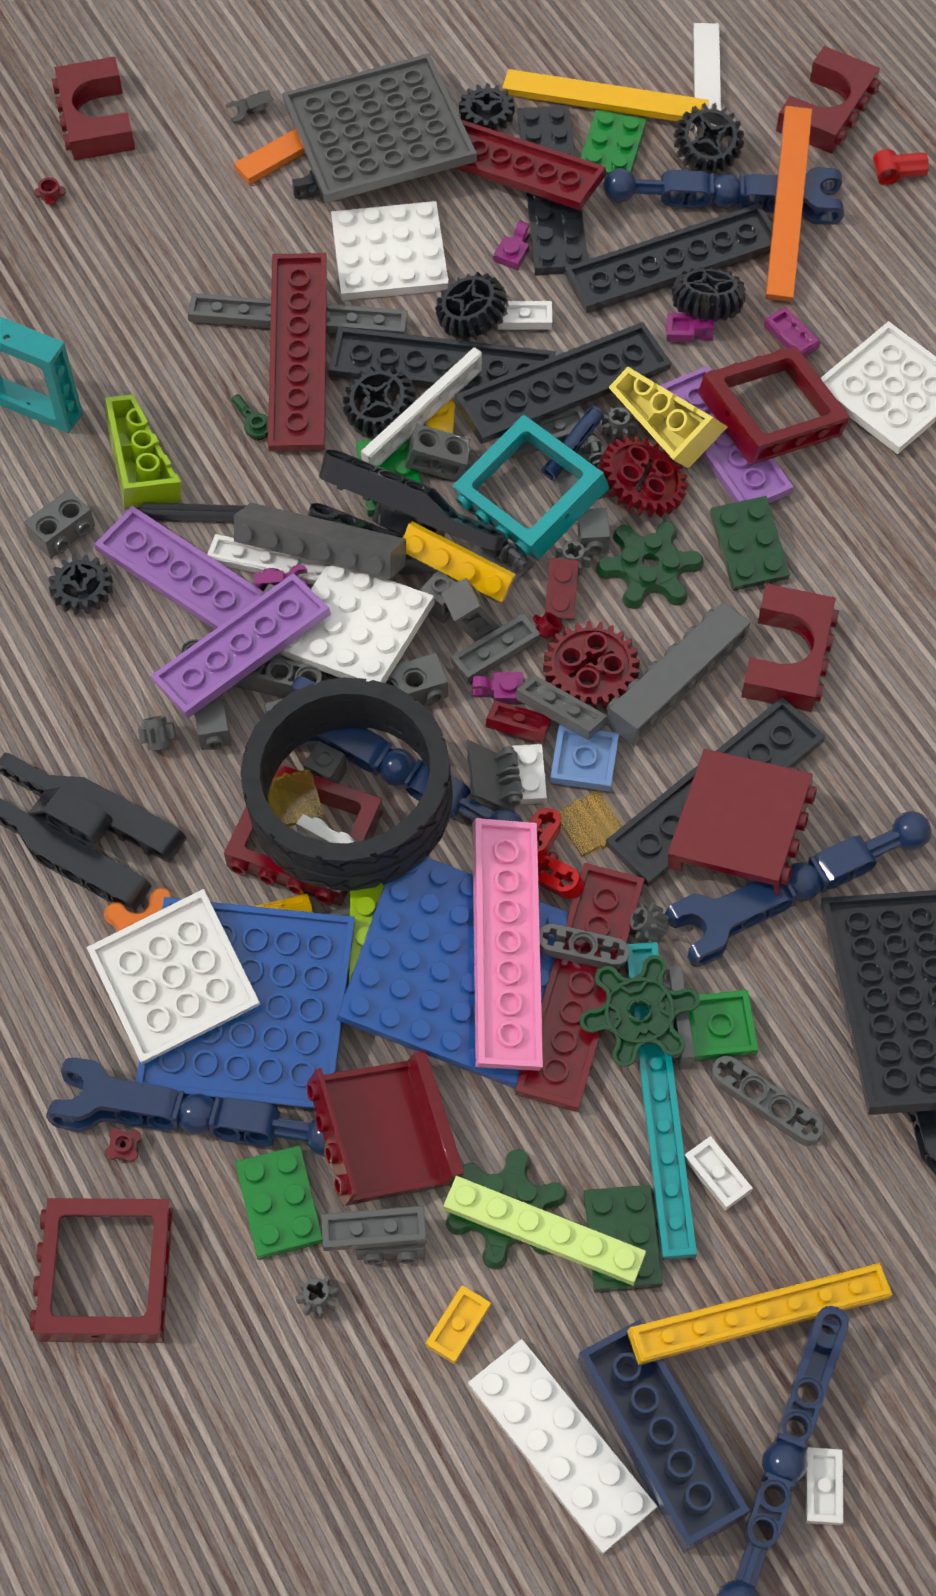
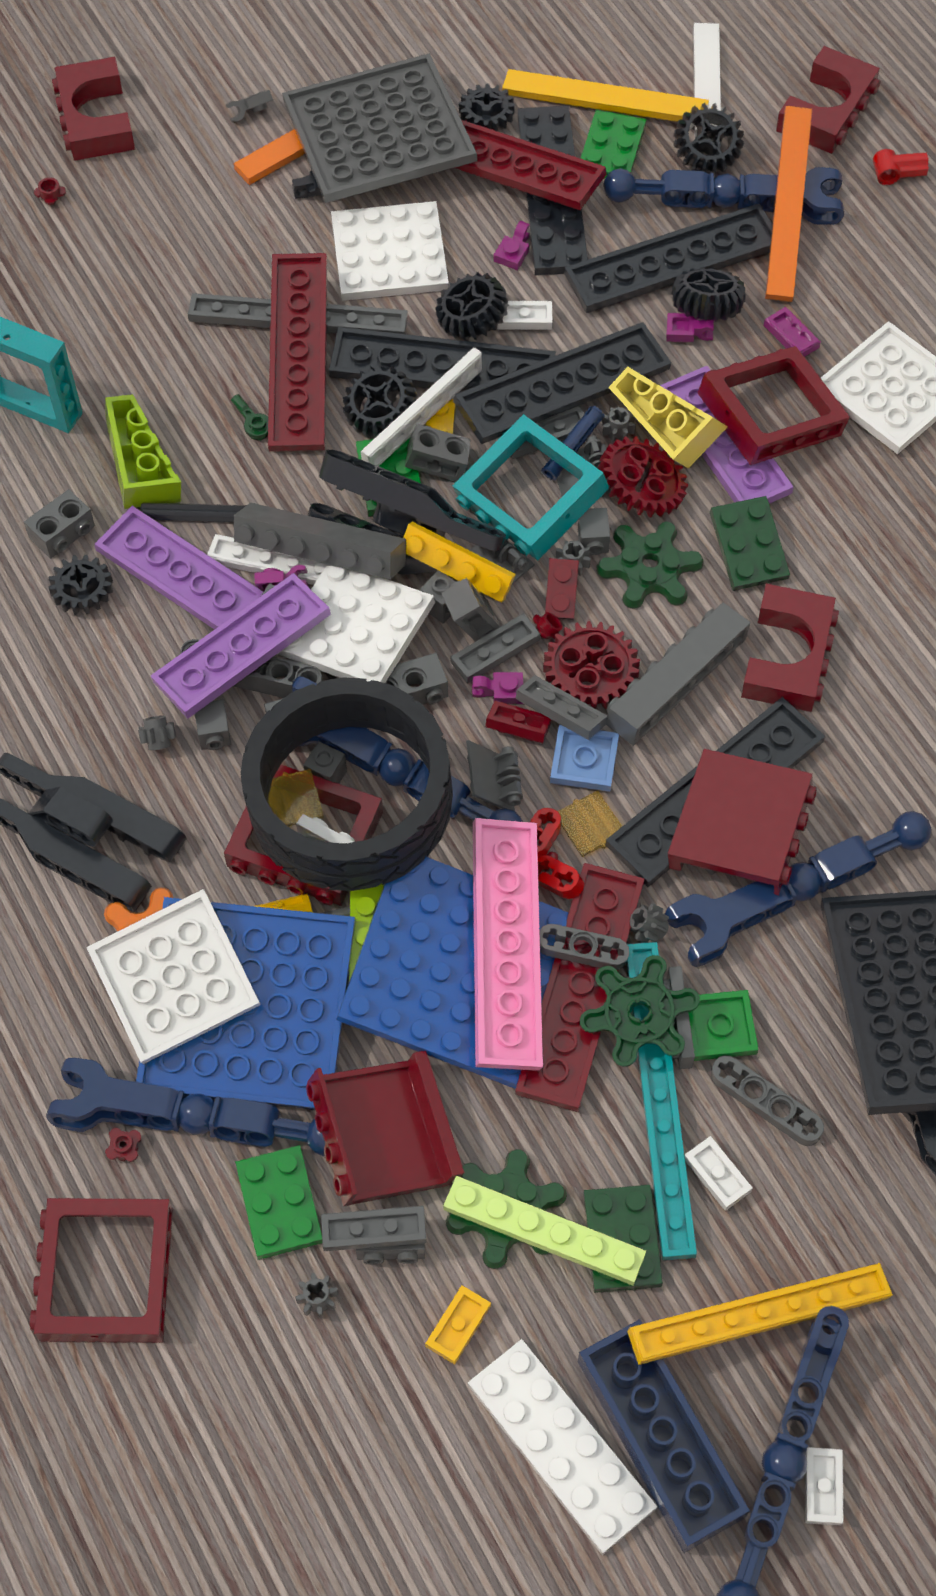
(531, 773): white plate -> none

